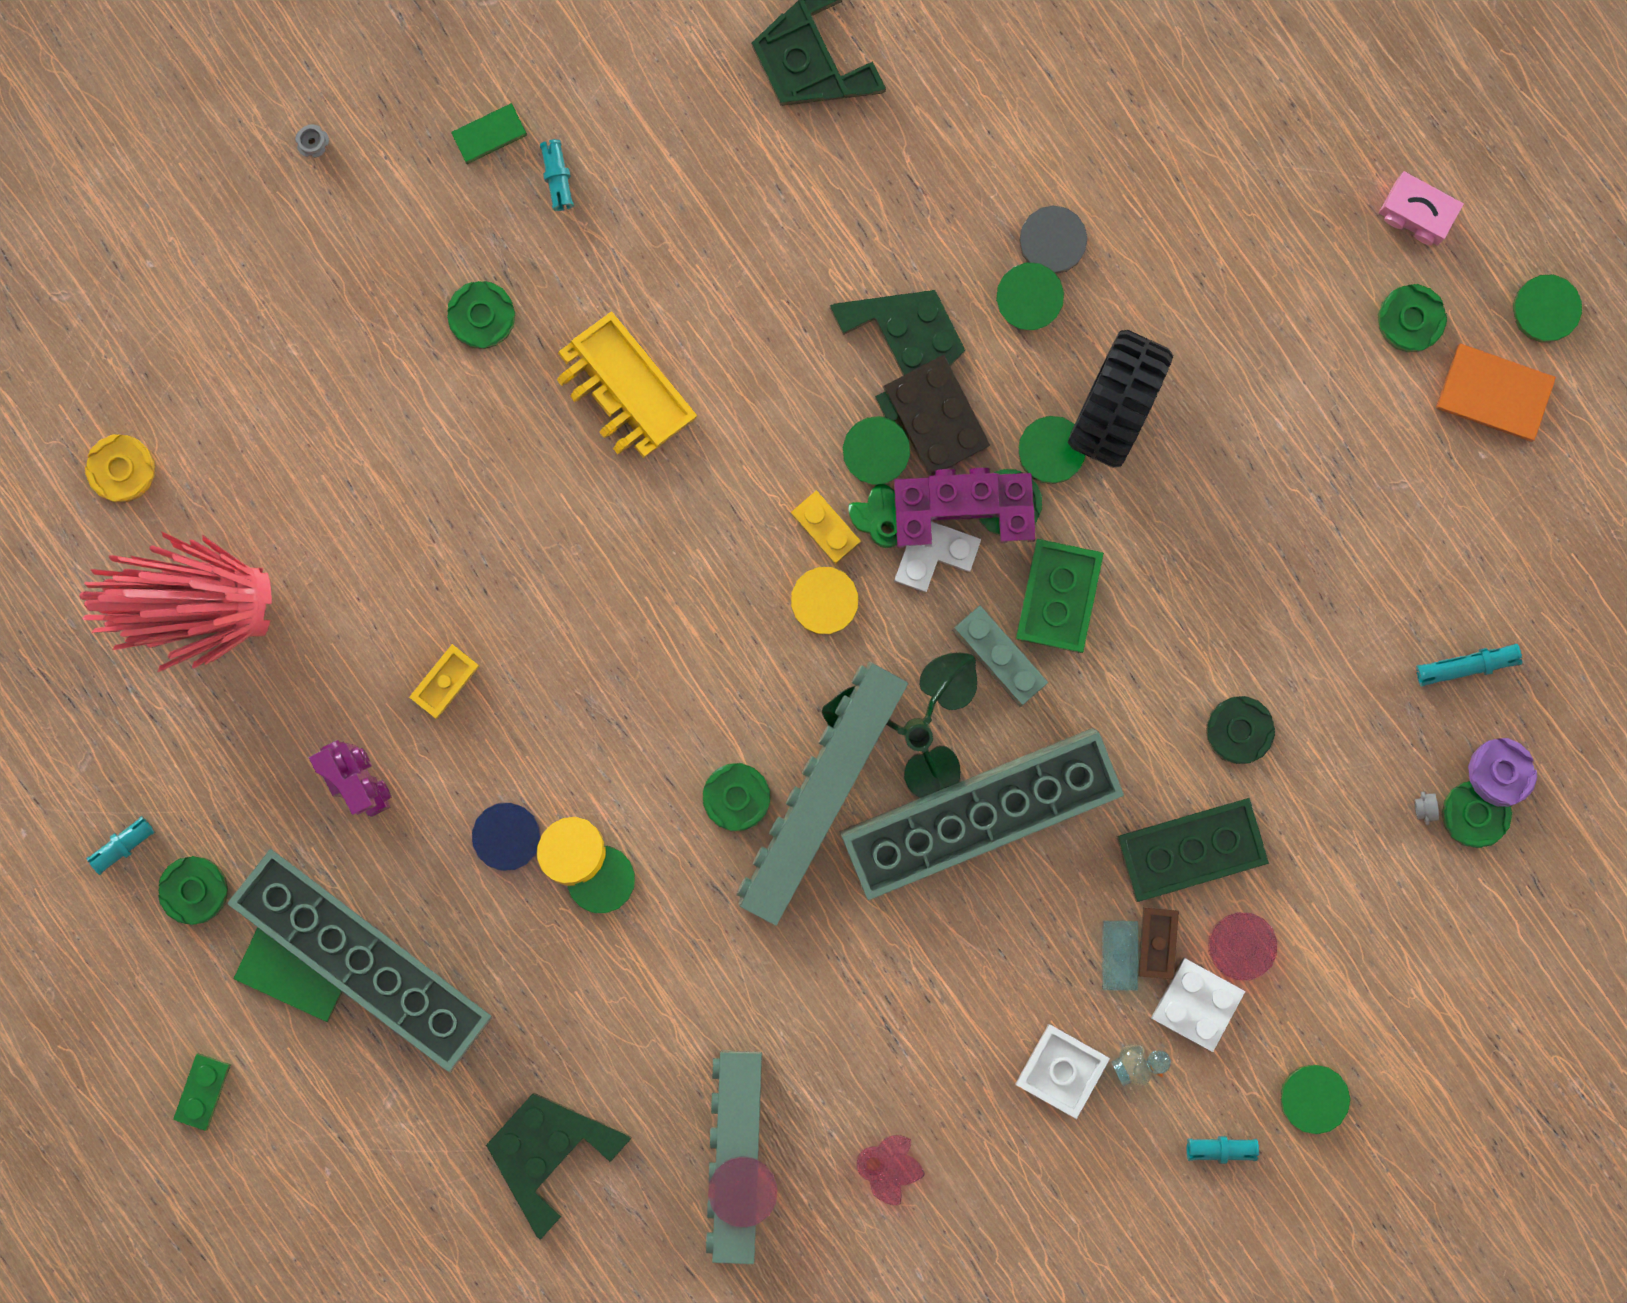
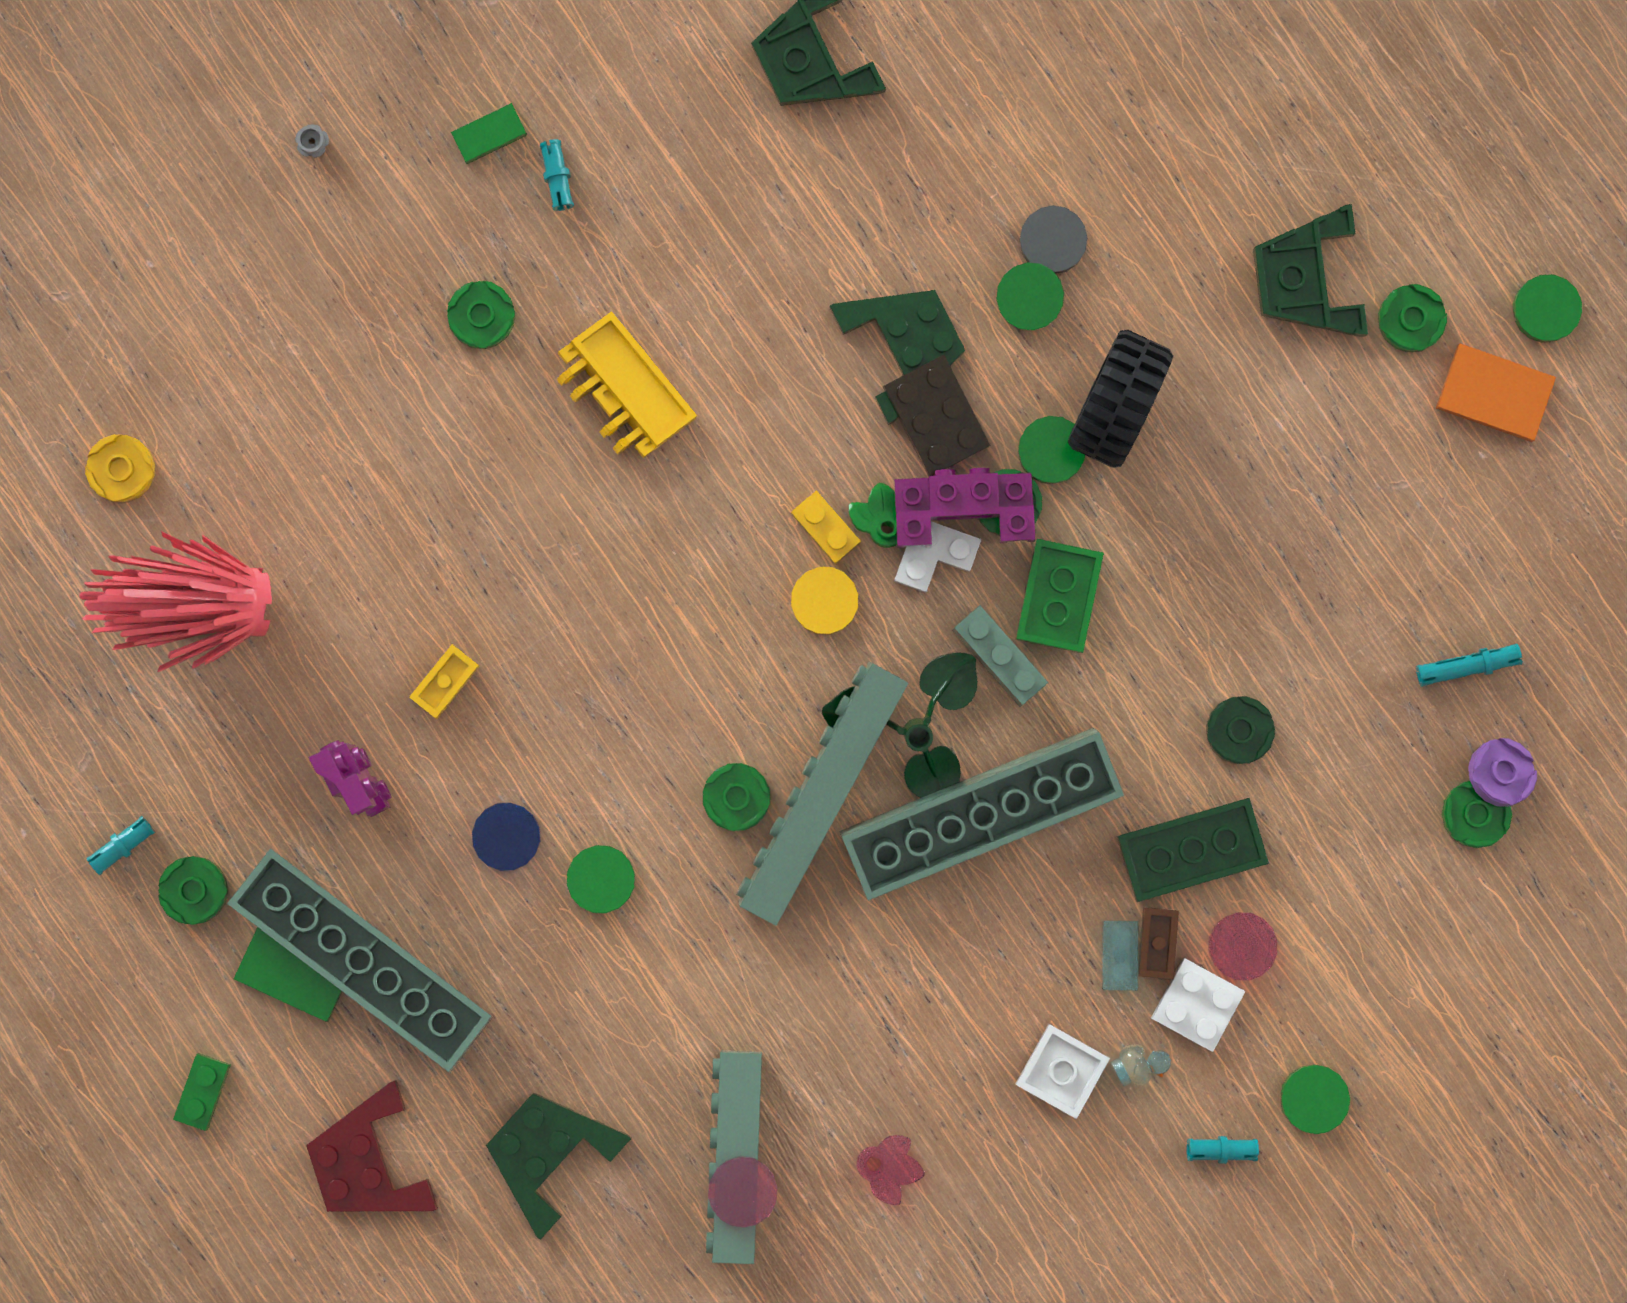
(353, 1167): none -> dark red wing
(571, 851): yellow tile -> none
(876, 450): green tile -> none
(1294, 280): none -> dark green wing
(1420, 209): bright pink brick -> none
(1427, 808): light grey plate -> none

